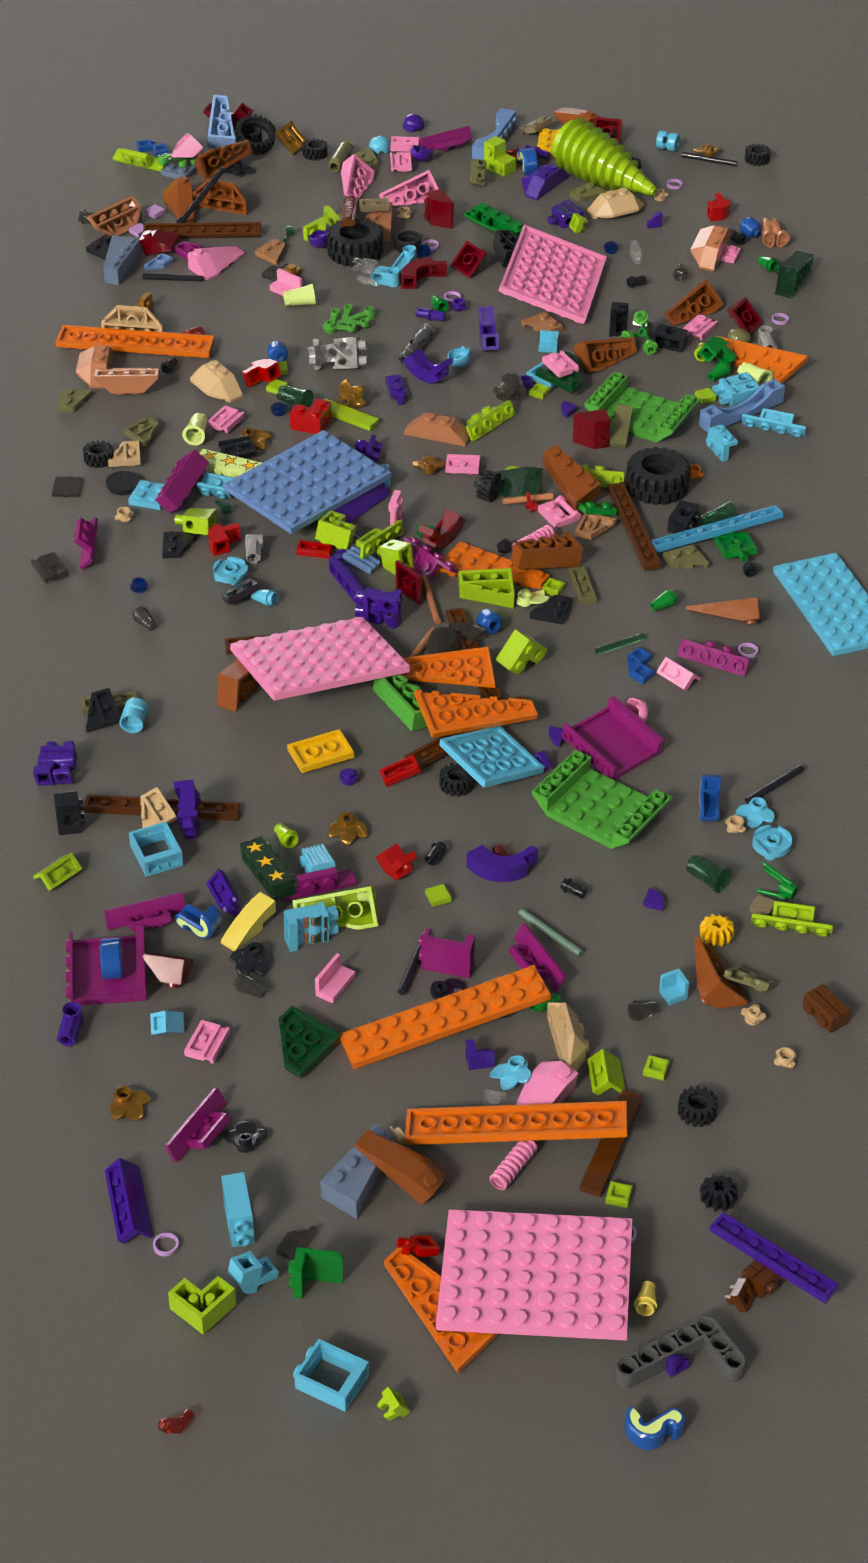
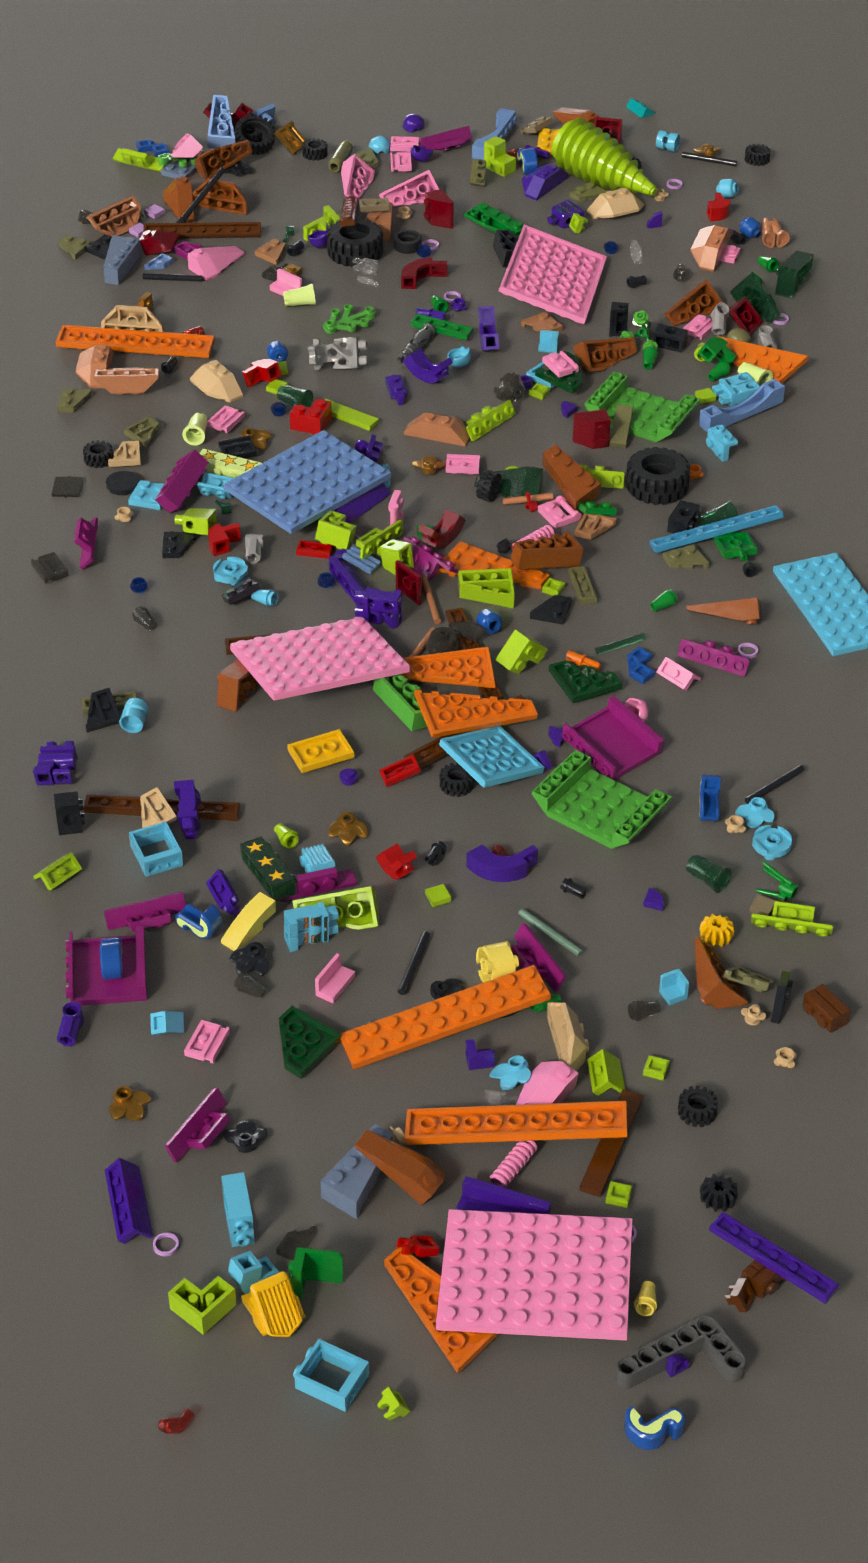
(73, 245): none -> olive wing
(169, 968): slope -> none
(267, 111): none -> medium blue tile
(274, 1306): none -> yellow piece
(293, 250): none -> black pin
(326, 580): none -> clear blue plate
(352, 394): pearl gold plate -> none
(392, 275): medium azure piece -> none
(443, 327): none -> green plate
(447, 955): magenta panel -> none
(468, 259): dark red slope -> none
(489, 1197): none -> dark purple panel
(496, 960): none -> light yellow brick
(526, 598): yellowish green plate -> none
(581, 660): none -> orange axle
(583, 681): none -> dark green plate
(634, 526): reddish brown plate -> none
(639, 108): none -> teal slope
(649, 357): none -> green cone
(719, 317): none -> light grey piece
(727, 188): none -> medium azure head
(758, 296): none -> clear green wedge
(775, 421): medium azure bracket -> none
(783, 991): none -> black wing

